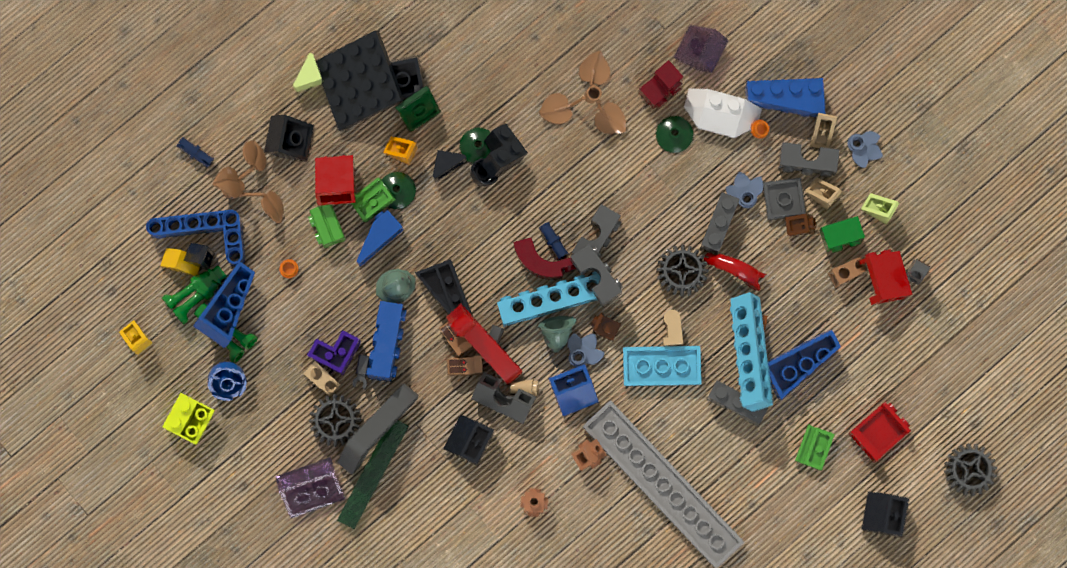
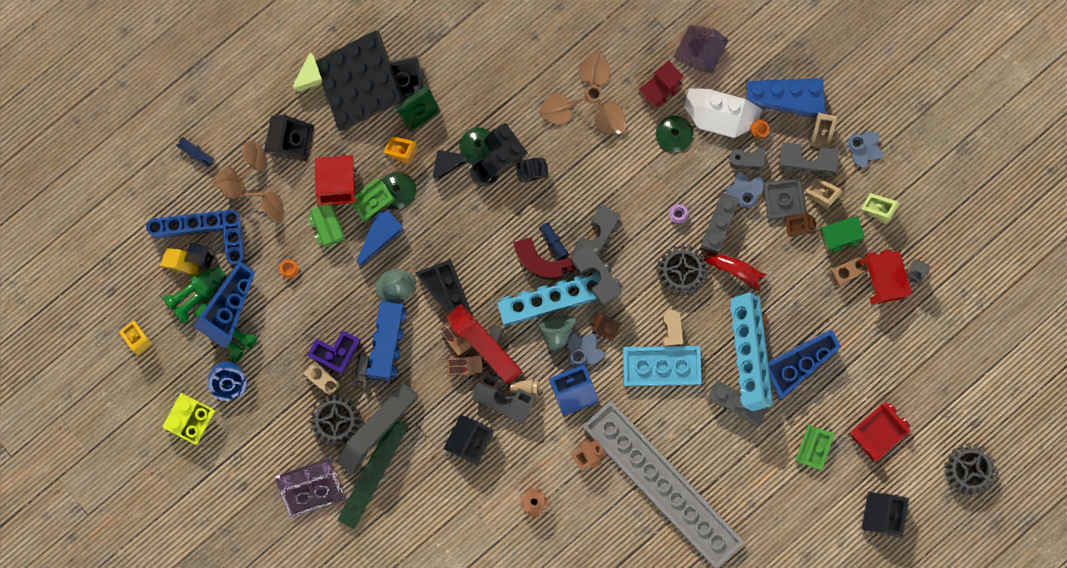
(532, 169): none -> black gear
(682, 209): none -> lavender plate
(747, 160): none -> dark grey leg

